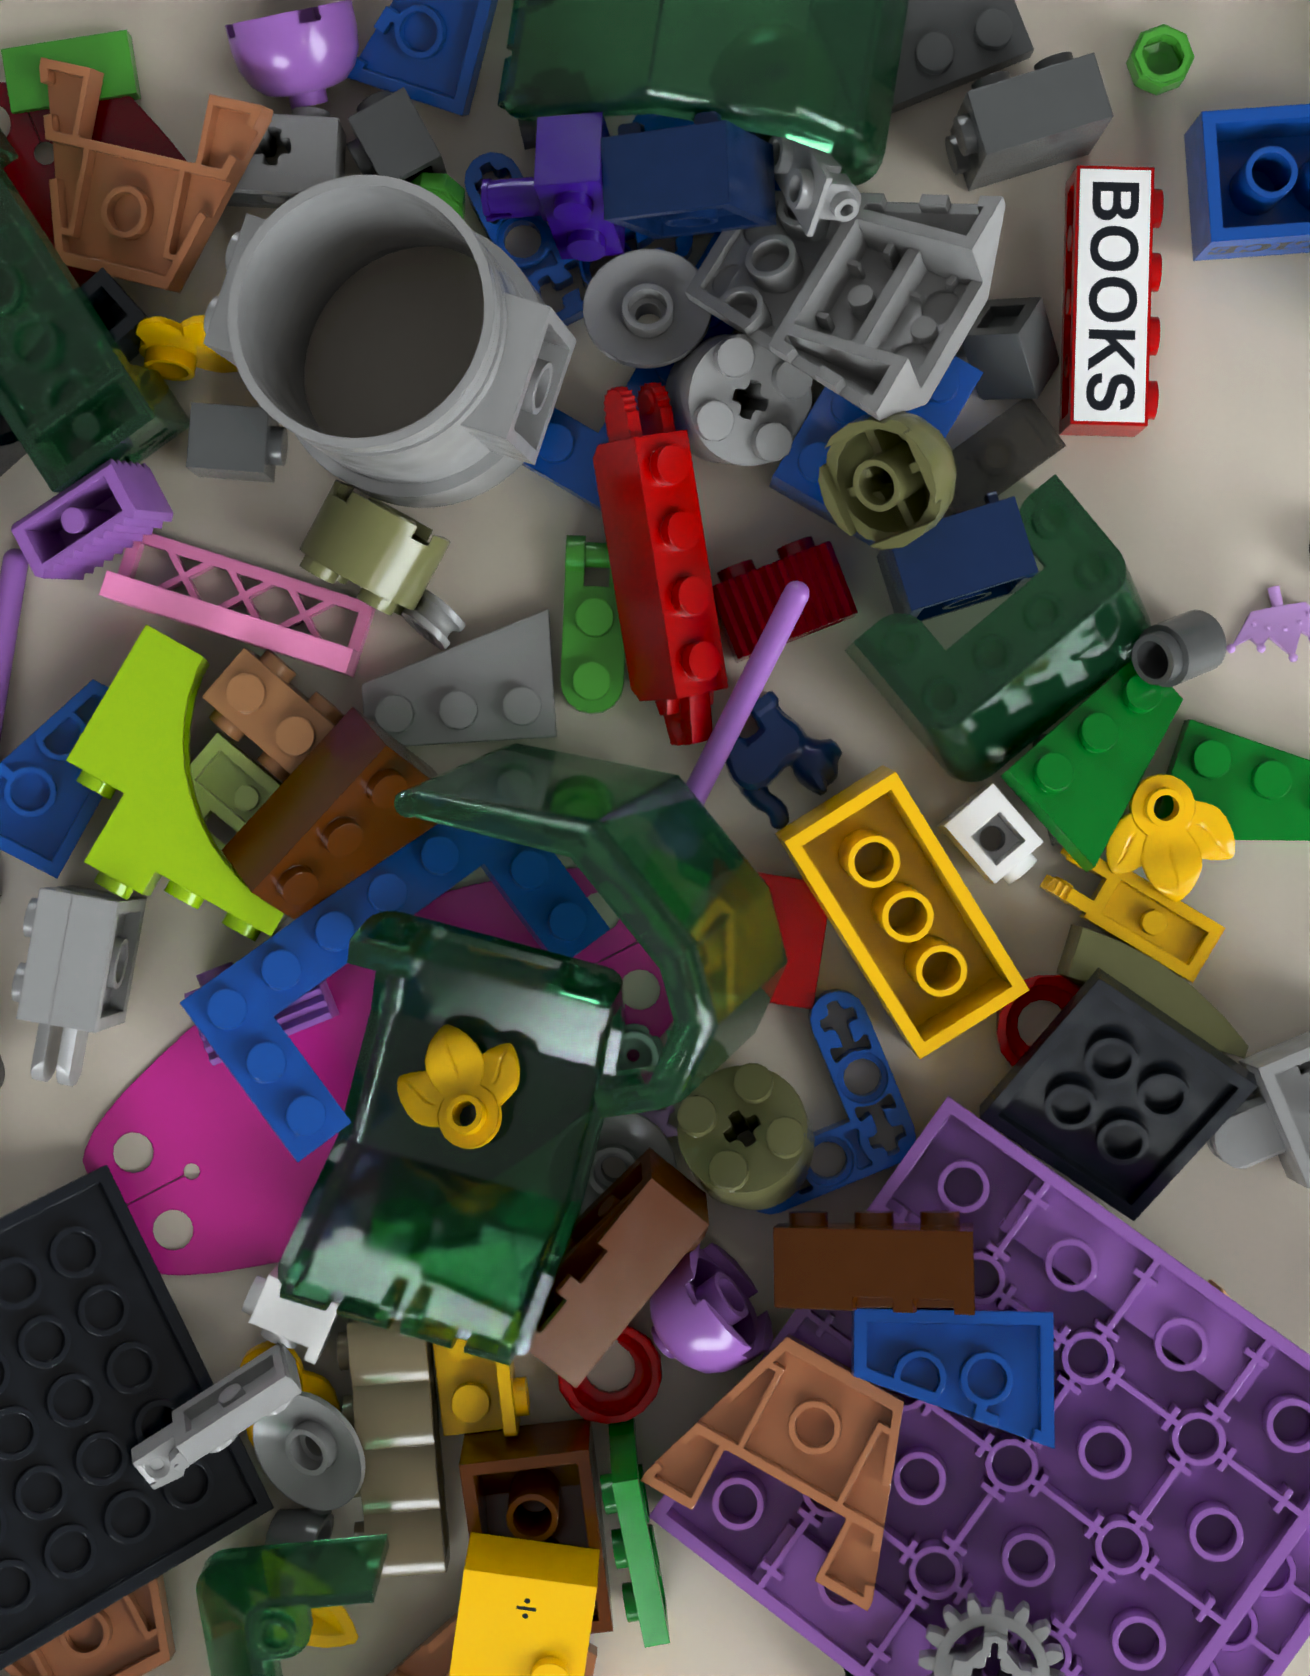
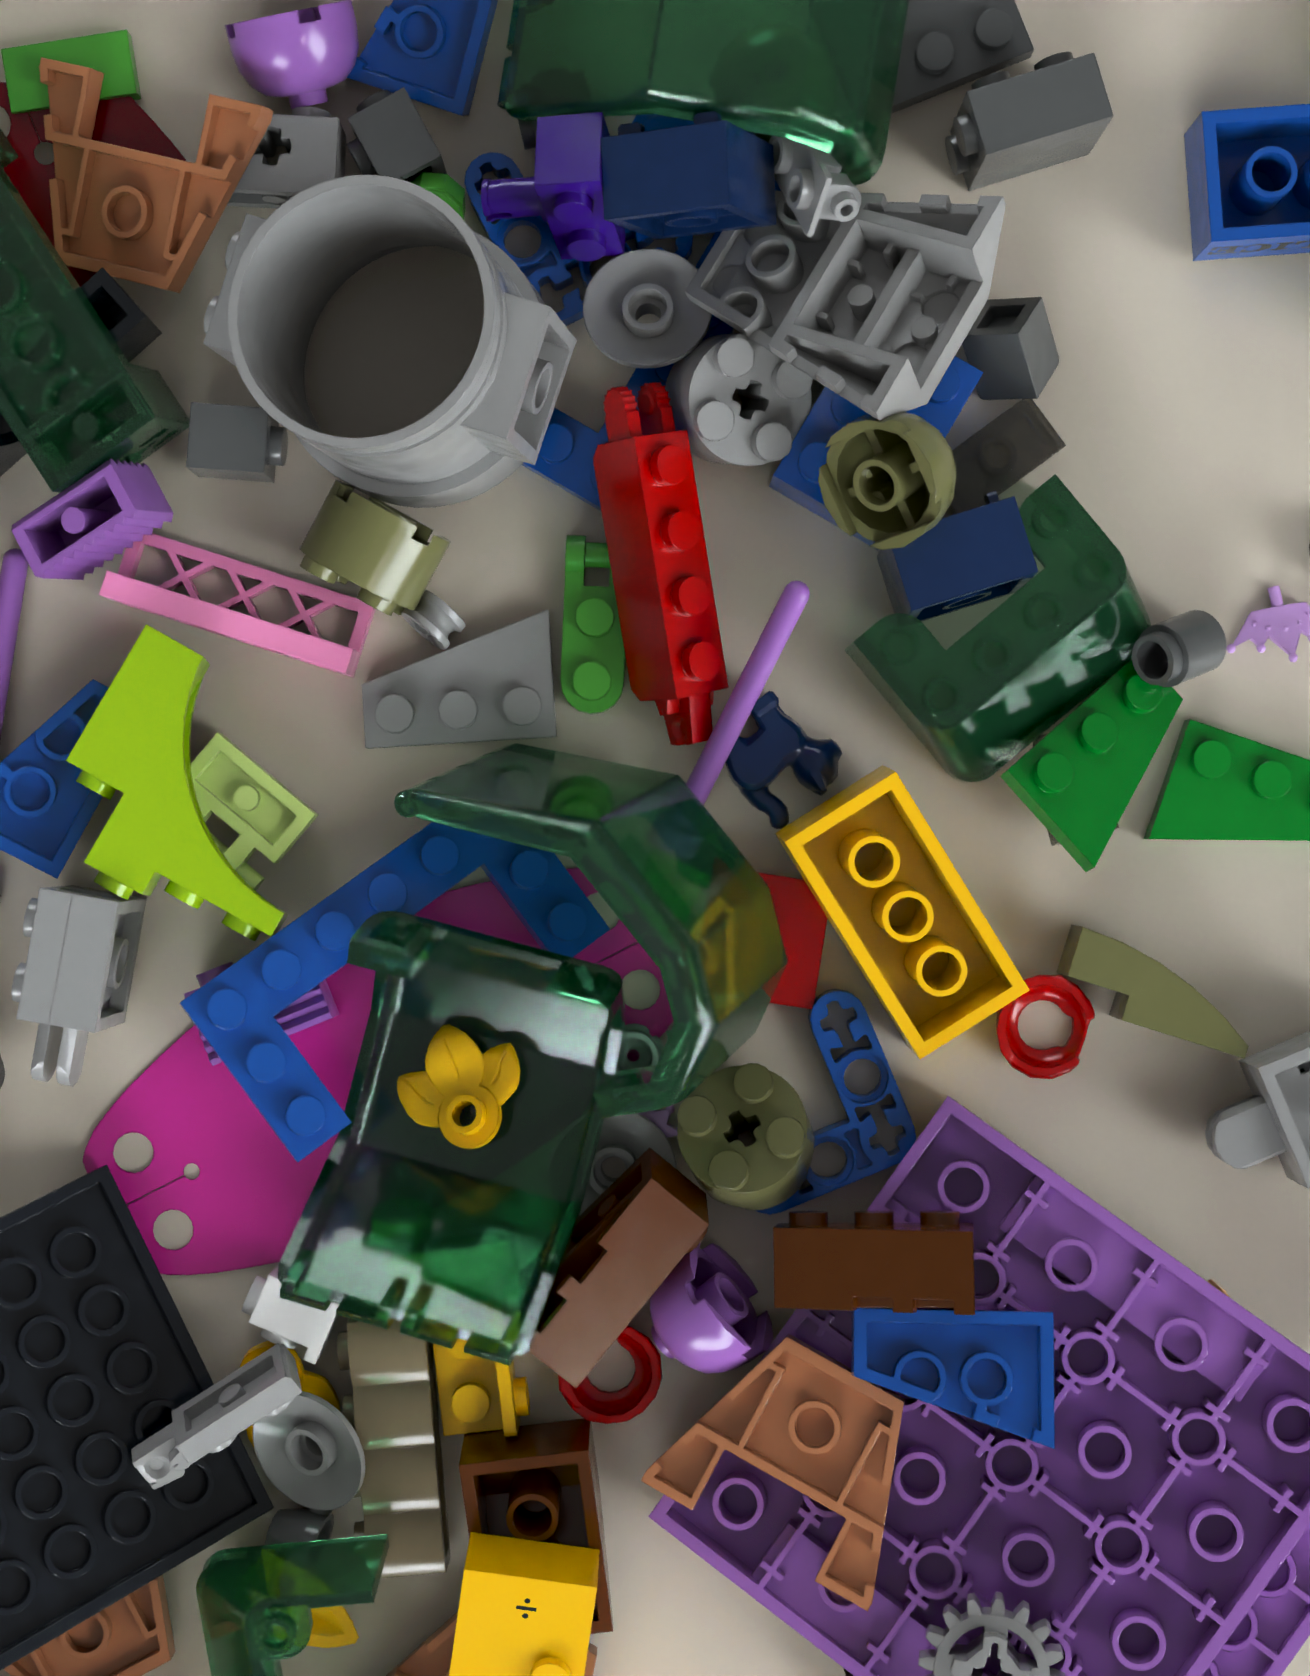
(178, 348): yellow plate -> none
(260, 702): medium nougat brick -> none
(330, 818): reddish brown wedge -> none
(635, 1540): green wing -> none
(750, 594): dark red brick -> none
(986, 809): white brick -> none
(1109, 301): brick -> none
(1117, 1095): black plate -> none
(1142, 918): yellow hinge -> none
(1160, 59): bright green tile -> none
(1169, 846): yellow plate -> none

